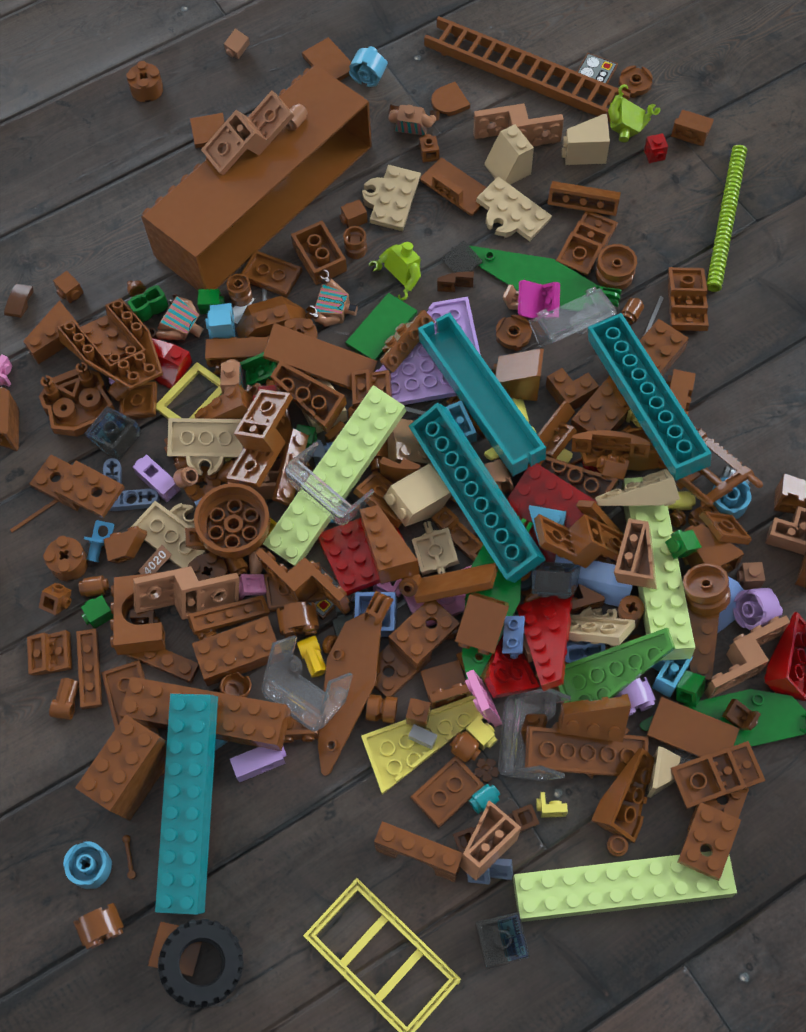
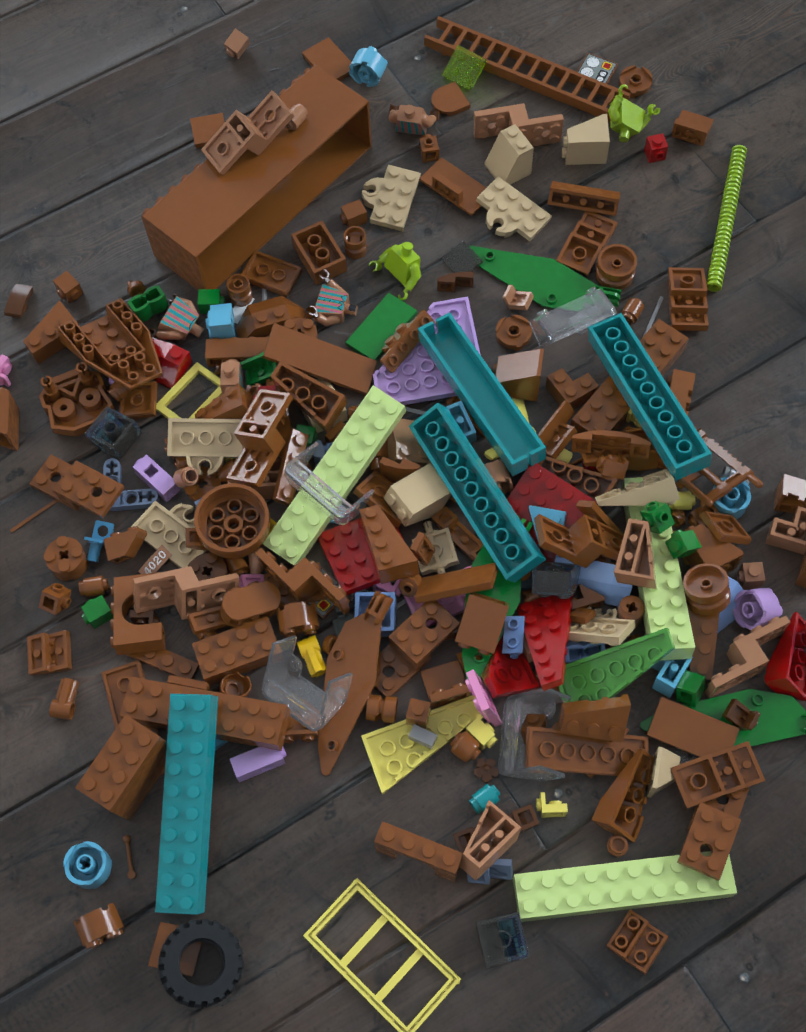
(89, 669): dark orange plate -> none
(145, 82): dark orange brick -> none
(188, 682): none -> dark orange plate
(250, 603): none -> dark orange brick
(364, 380): dark orange slope -> none
(422, 549): none -> dark orange plate
(447, 791): dark orange tile -> none
(464, 67): none -> clear neon green plate
(537, 297): dark pink bracket -> none
(582, 615): none -> dark orange tile
(637, 942): none -> dark orange slope
(639, 694): lavender brick -> none
(658, 516): none -> green brick

